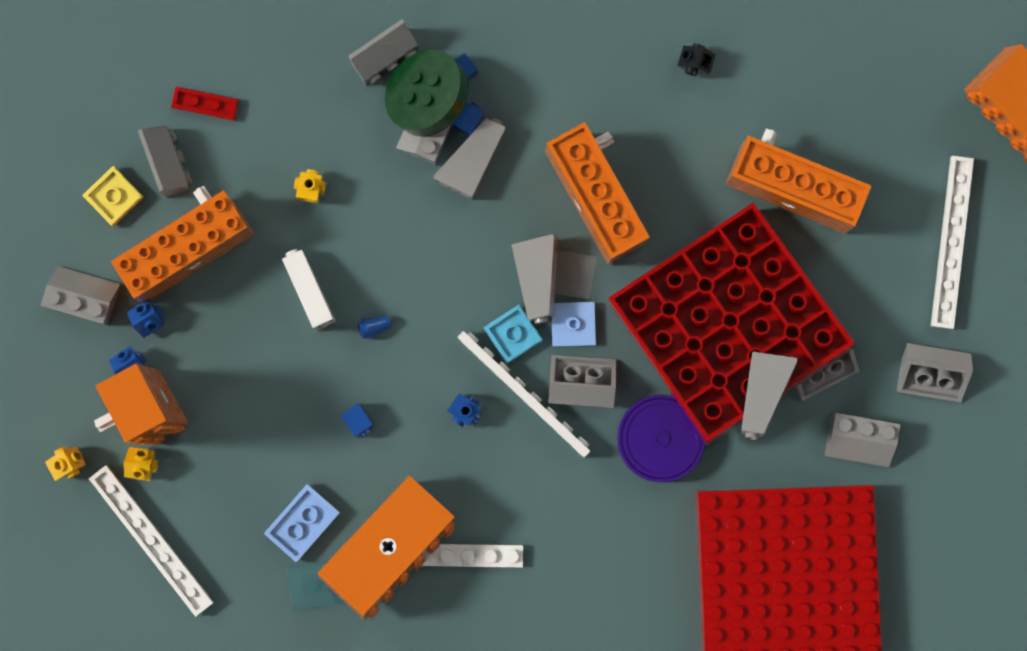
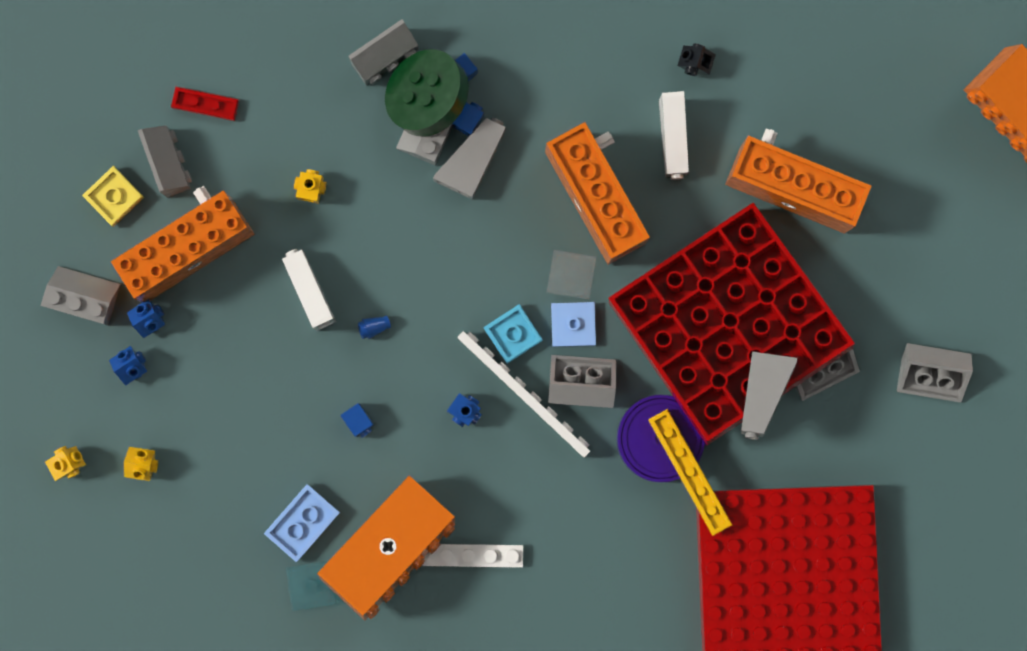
(140, 406): orange piece -> none
(151, 540): white plate -> none
(537, 275): light grey slope -> none
(674, 134): none -> white slope
(690, 472): none -> yellow tile
(861, 439): light grey slope -> none
(952, 242): white plate -> none

